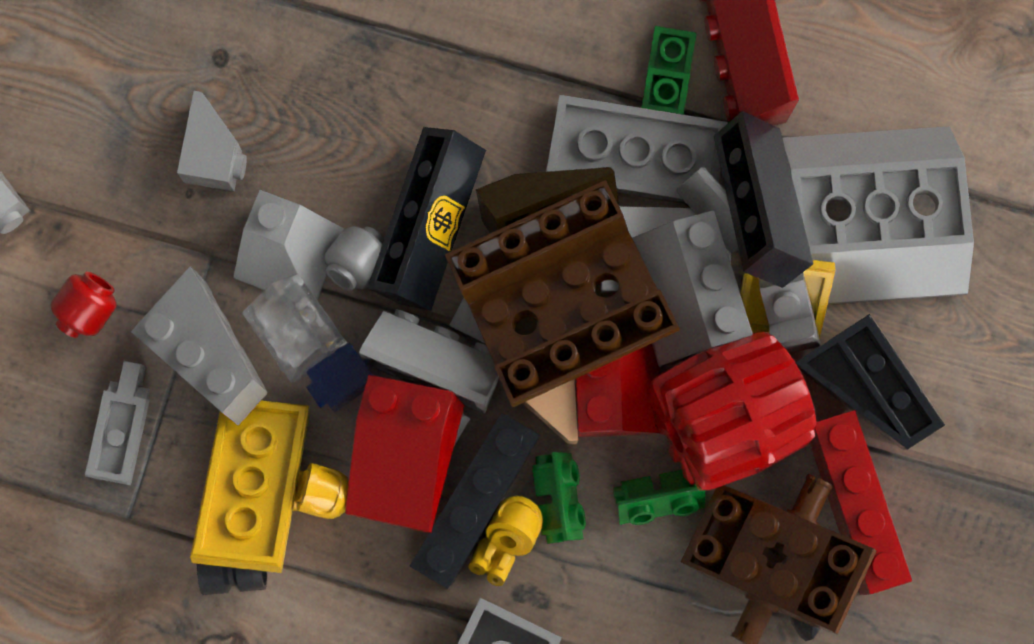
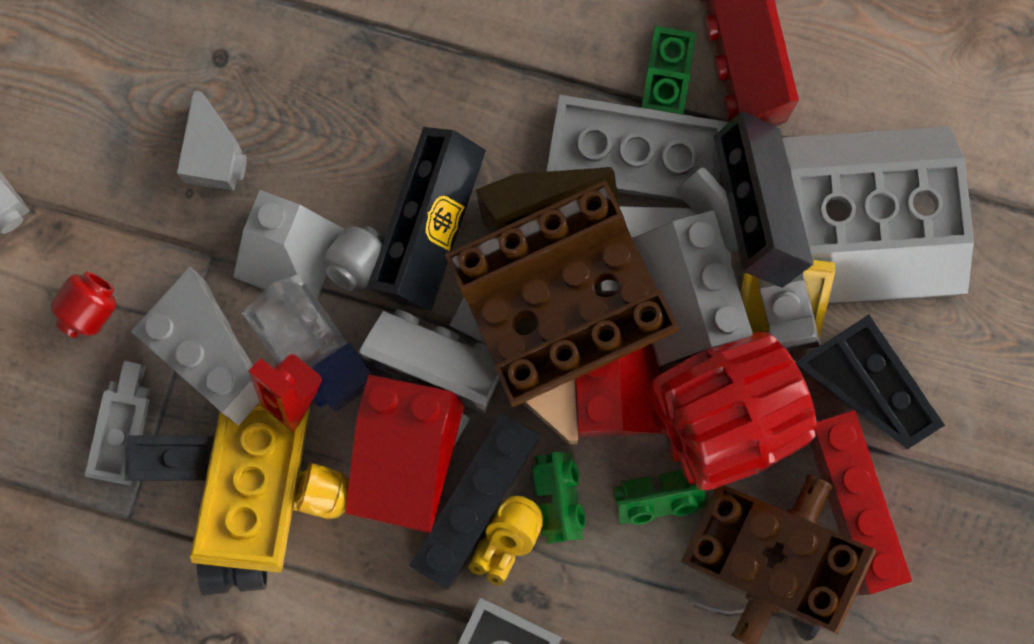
(167, 457): none -> black plate
(285, 389): none -> red slope

